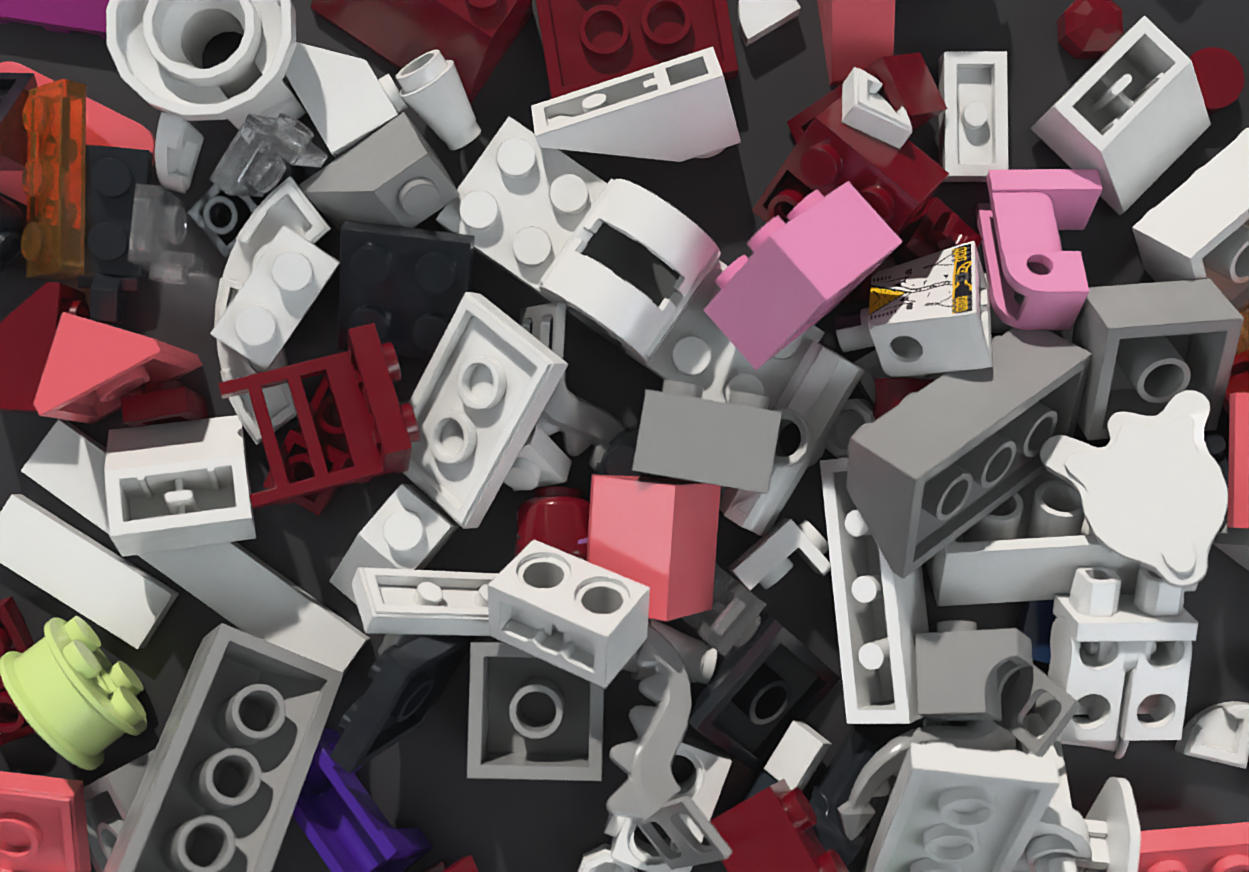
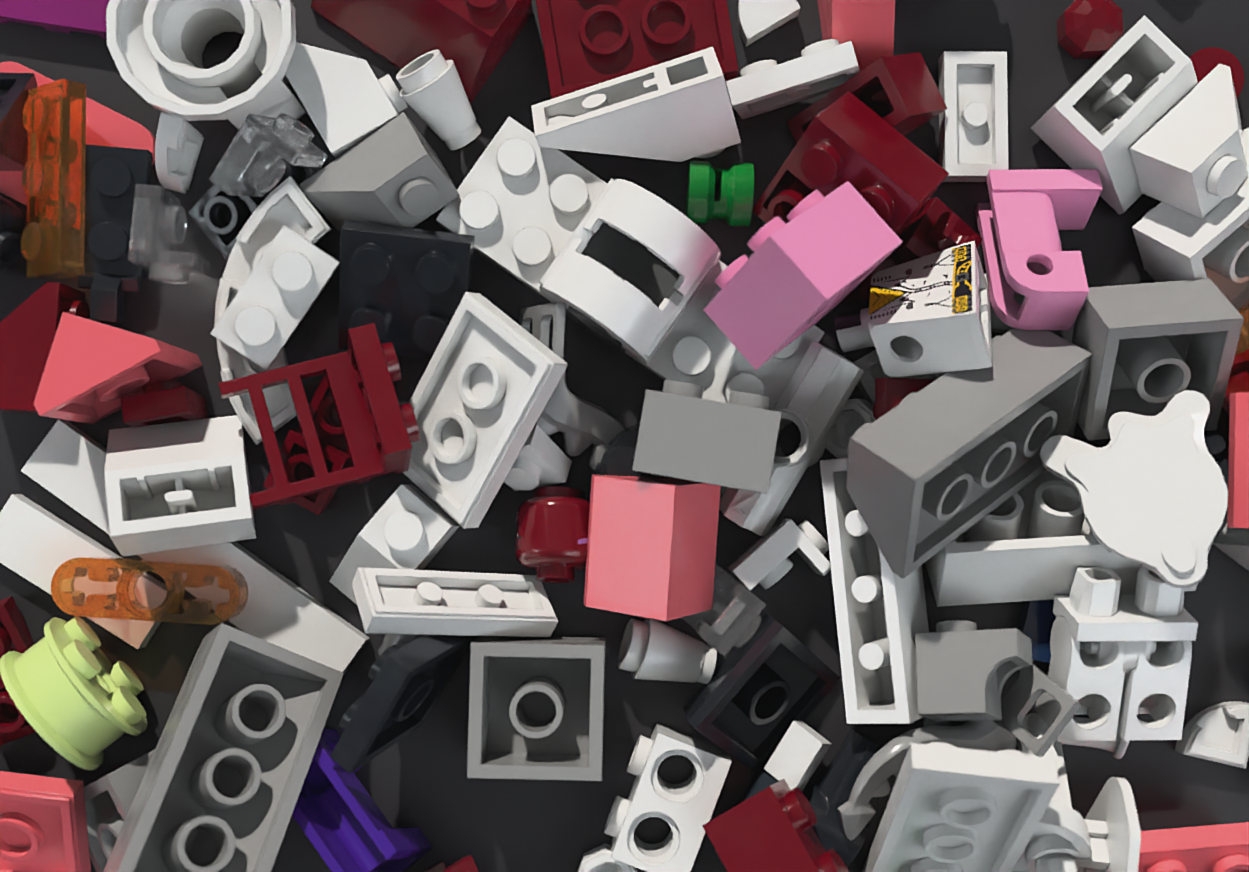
(106, 570): none -> clear orange beam
(568, 612): white brick -> none
(650, 759): light grey piece -> none
(734, 193): none -> green wheel
(773, 86): none -> white plate
(870, 112): white tile -> none
(1195, 149): none -> white slope

